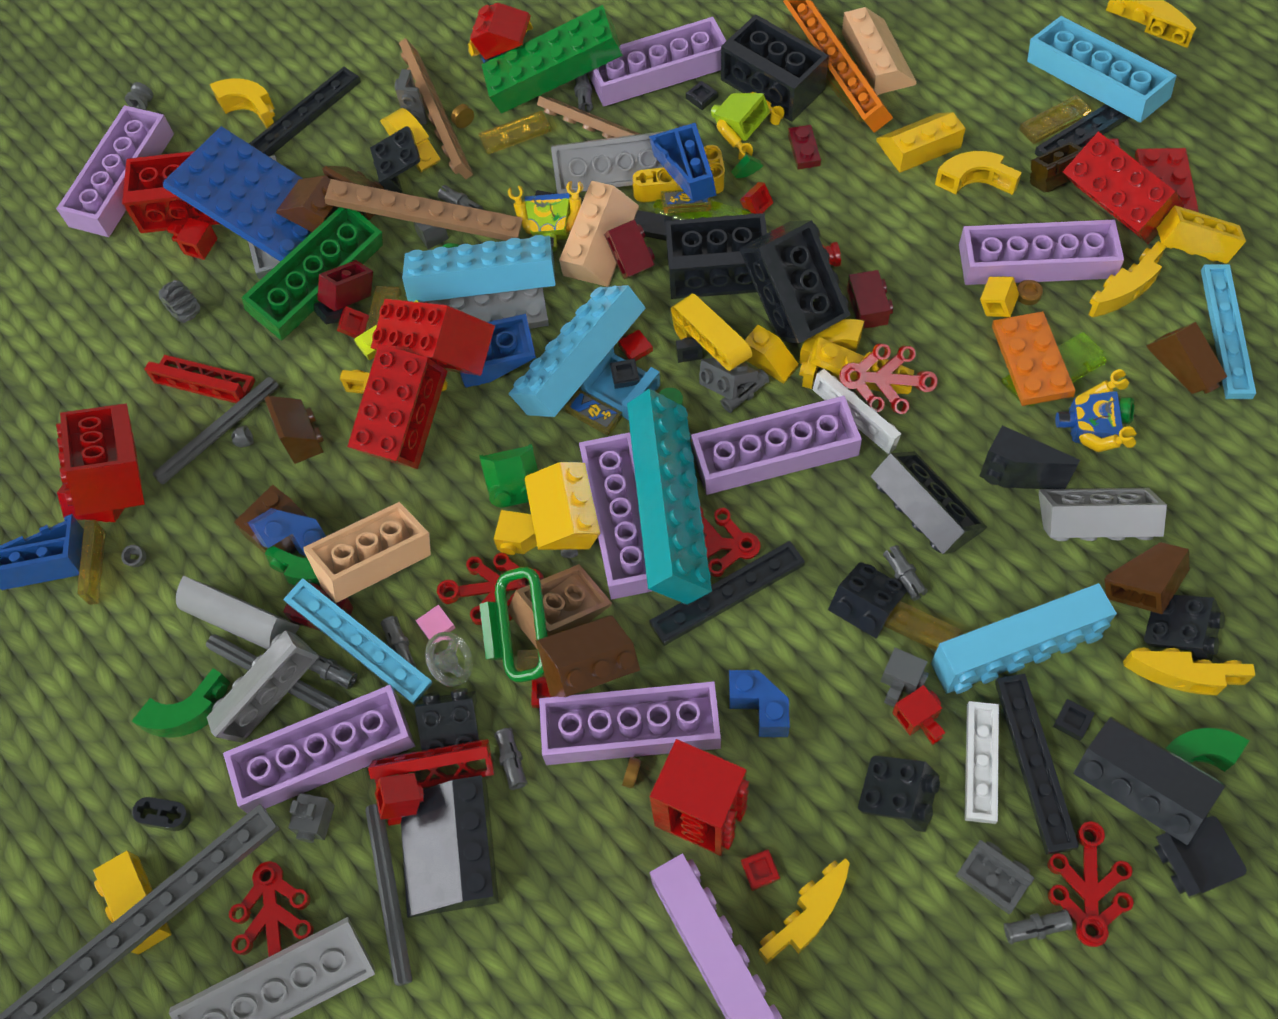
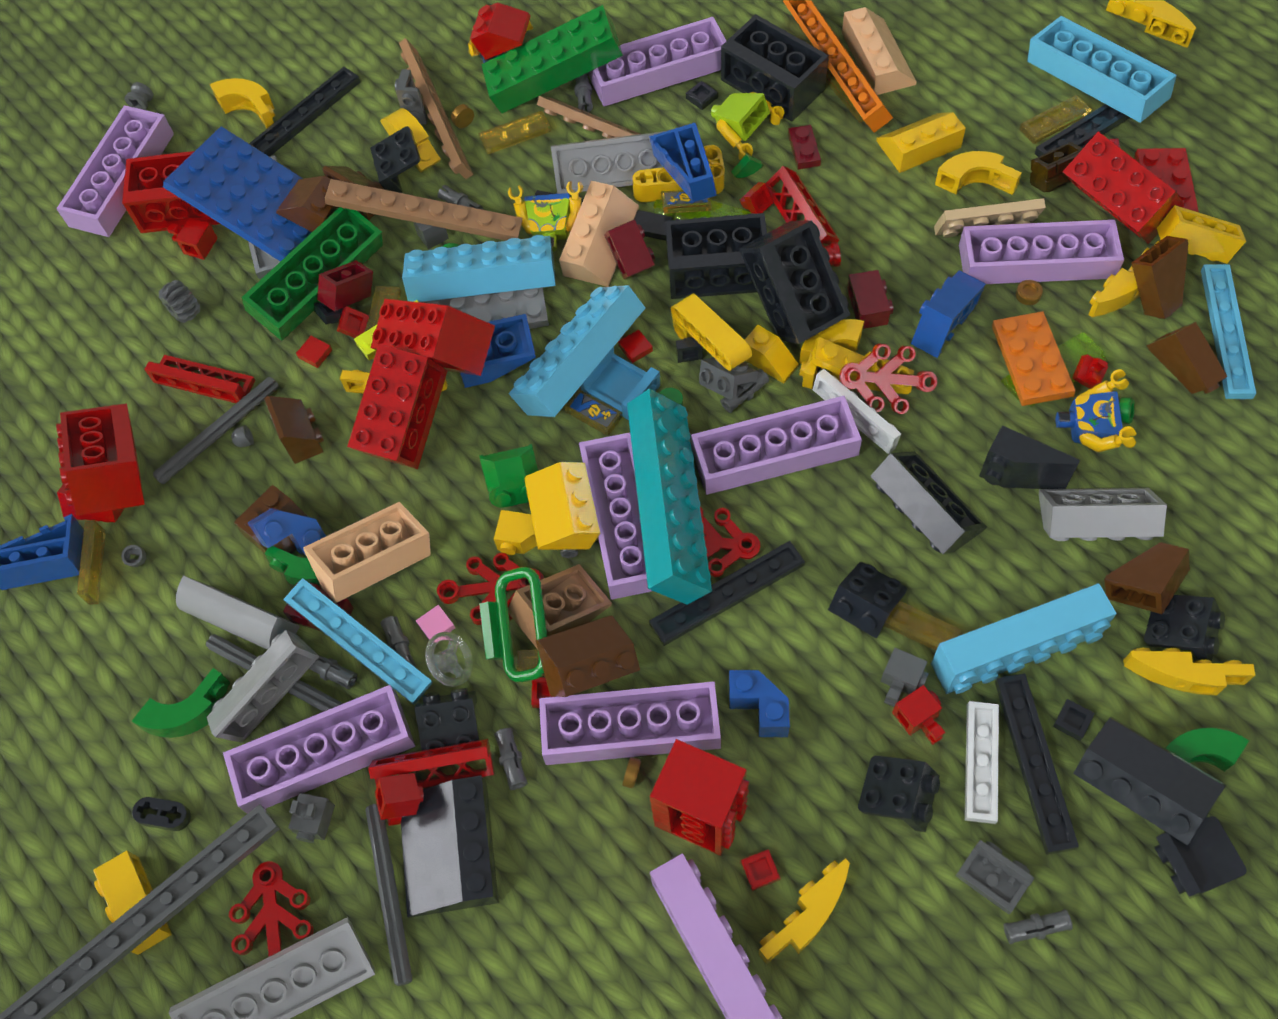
(314, 351): none -> red tile
(624, 373): black tile -> none
(802, 201): none -> red fence
(905, 572): dark grey pin -> none
(945, 311): none -> blue wedge
(999, 296): yellow brick -> none
(1018, 212): none -> tan plate
(1090, 371): none -> red tile
(1090, 889): red plant -> none
(1162, 276): none -> reddish brown slope

